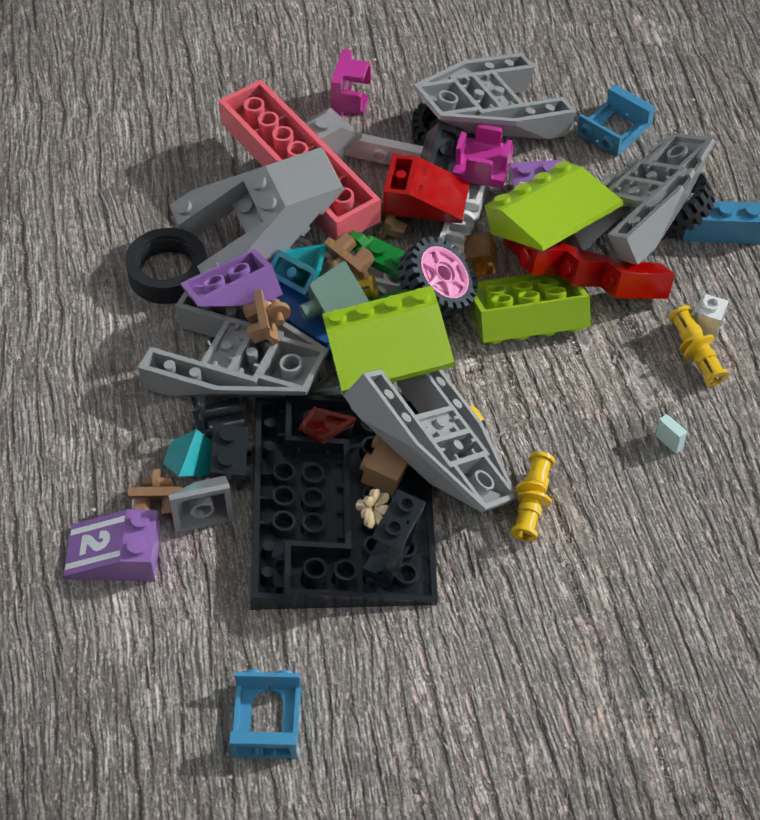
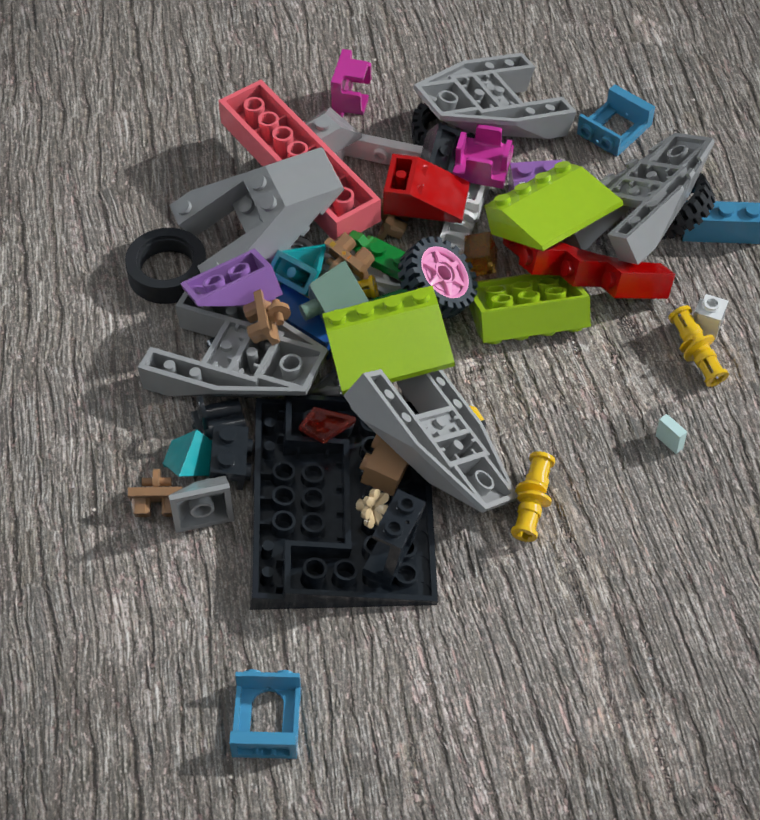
(114, 547): medium lavender slope -> none

